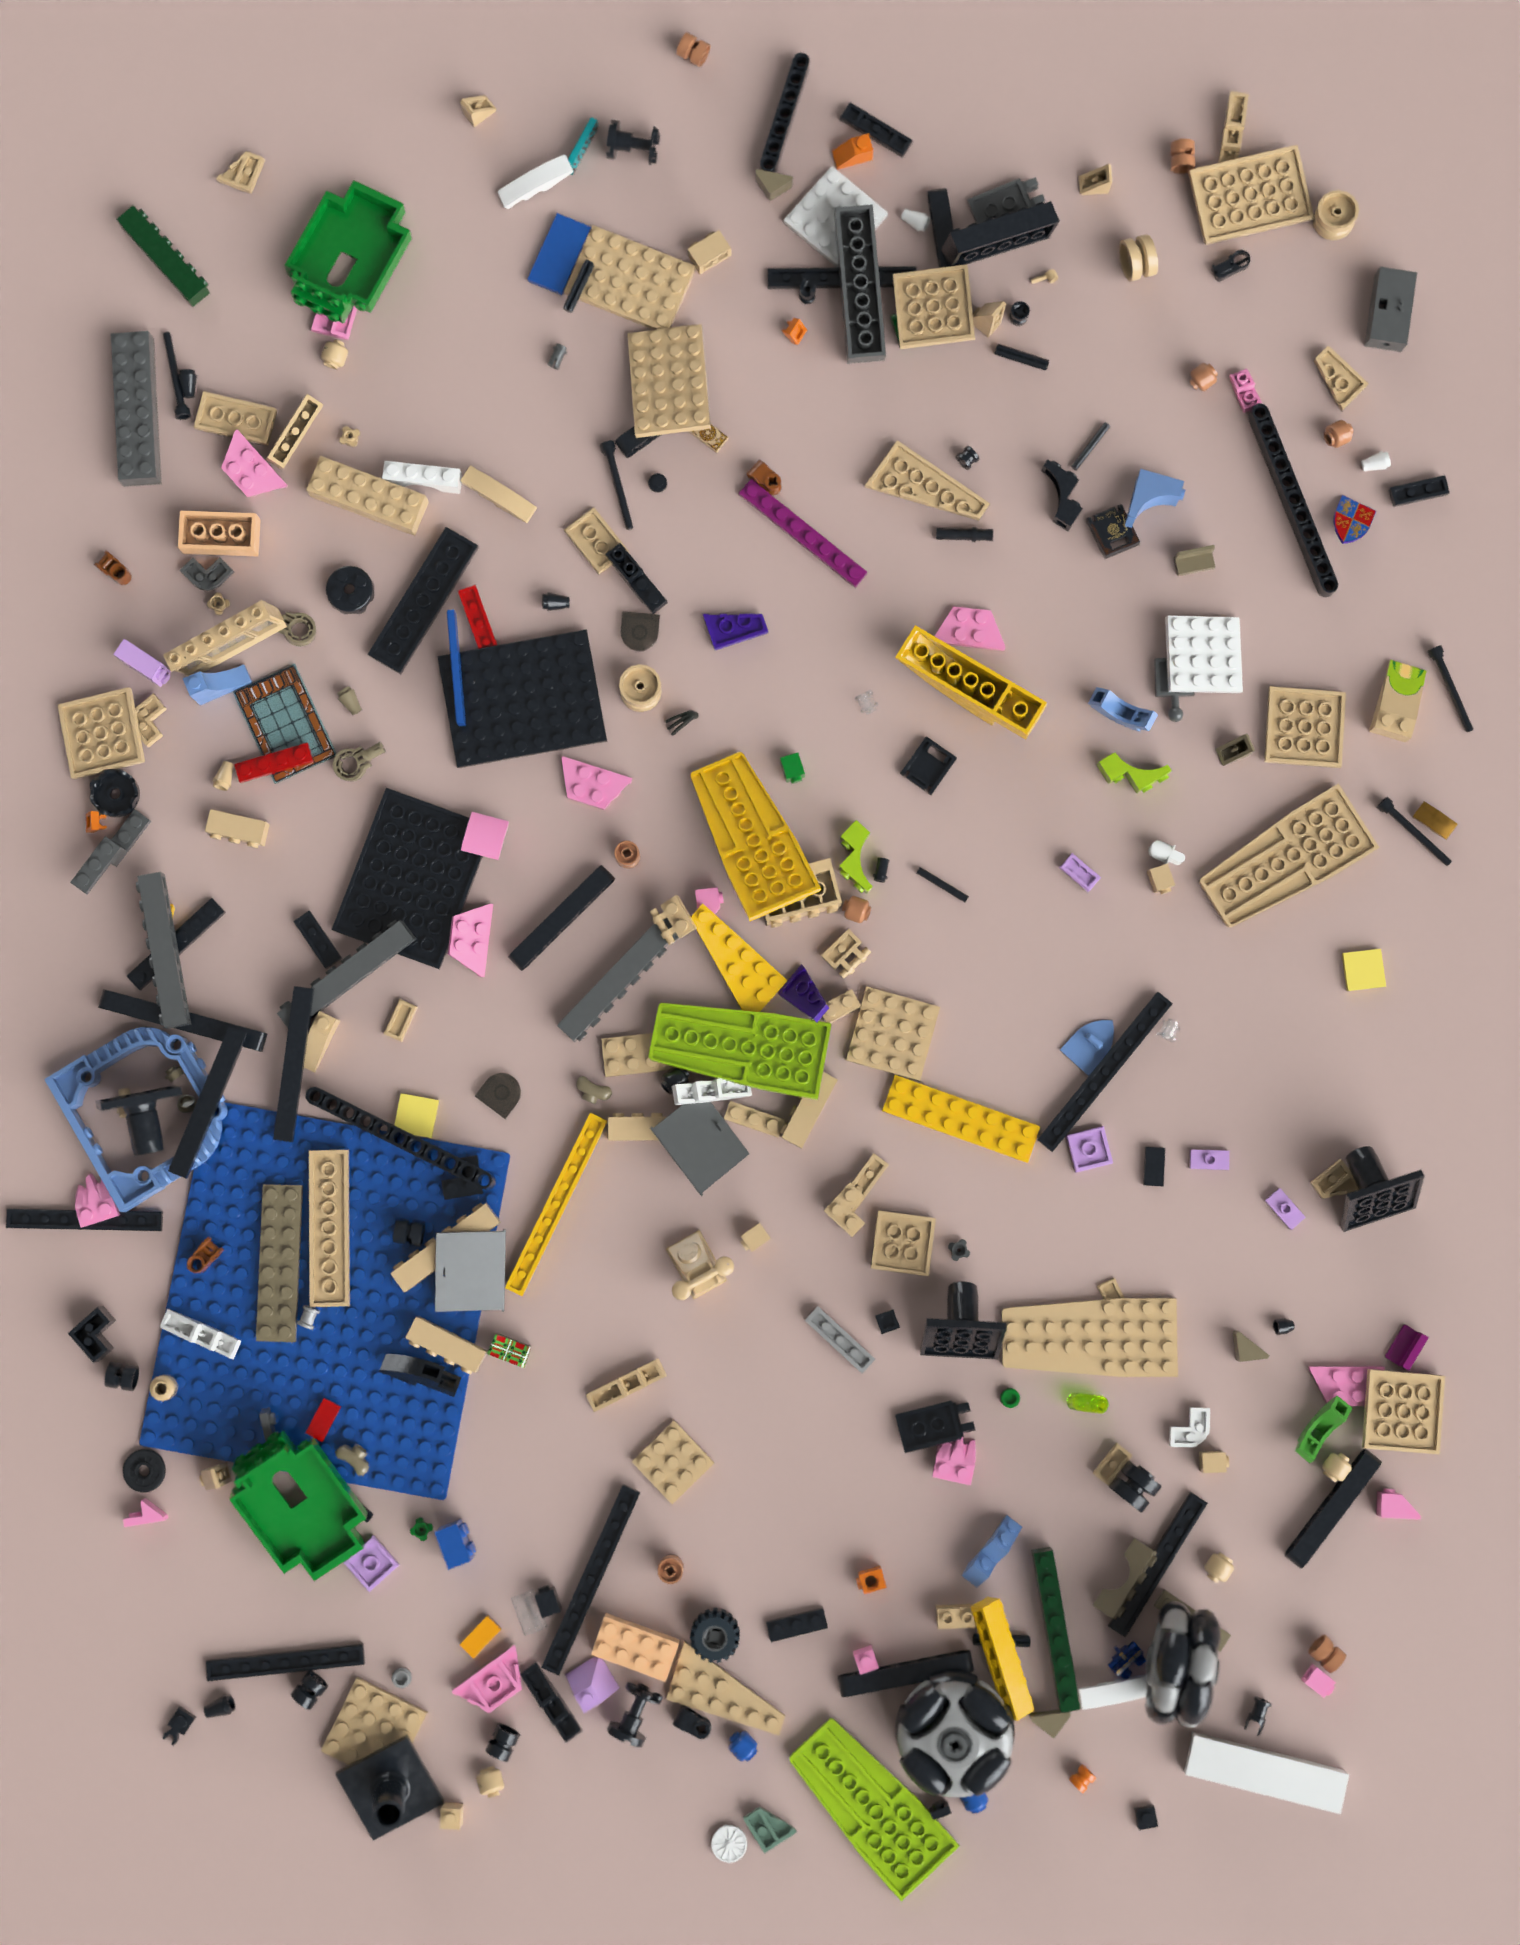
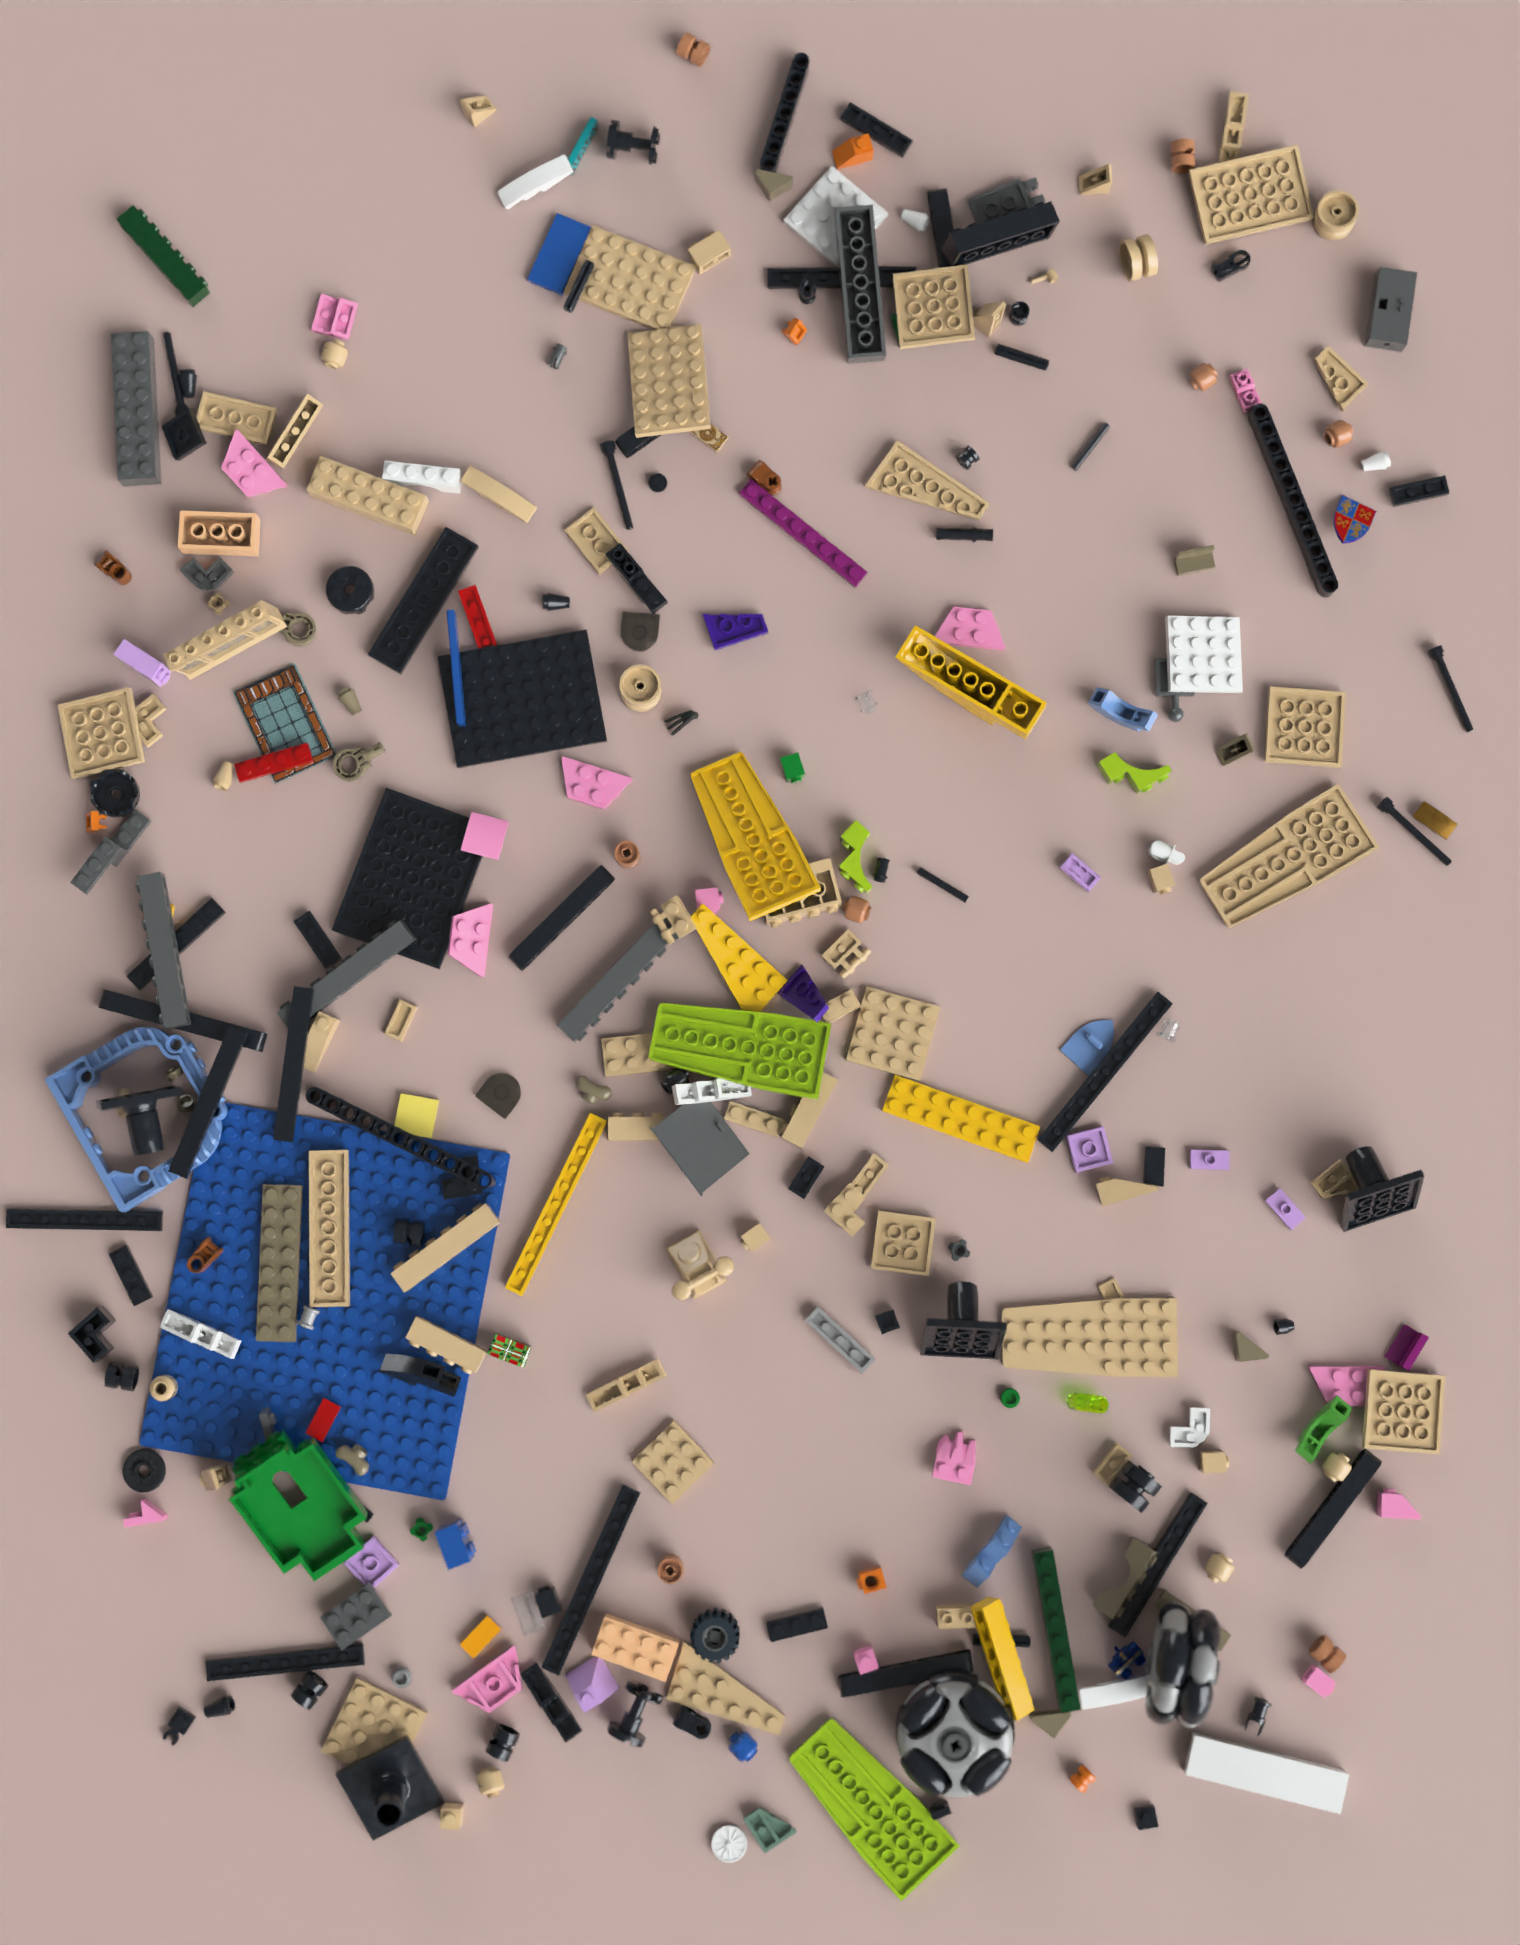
(94, 1203): bright pink plate -> none
(130, 1275): none -> black plate
(184, 434): none -> black plate
(210, 686): medium blue arch -> none
(237, 828): tan brick -> none
(243, 173): tan wing -> none
(353, 441): tan plate -> none
(355, 1616): none -> dark grey plate
(360, 226): green panel -> none
(472, 1271): piece -> none
(806, 1177): none -> black plate
(926, 769): black container -> none
(932, 1425): black tile -> none
(974, 1803): blue head -> none
(1064, 483): black arch -> none
(1110, 528): black container -> none
(1118, 1190): none -> tan slope
(1153, 490): medium blue arch -> none
(1363, 970): light yellow tile -> none
(1398, 701): tan slope -> none

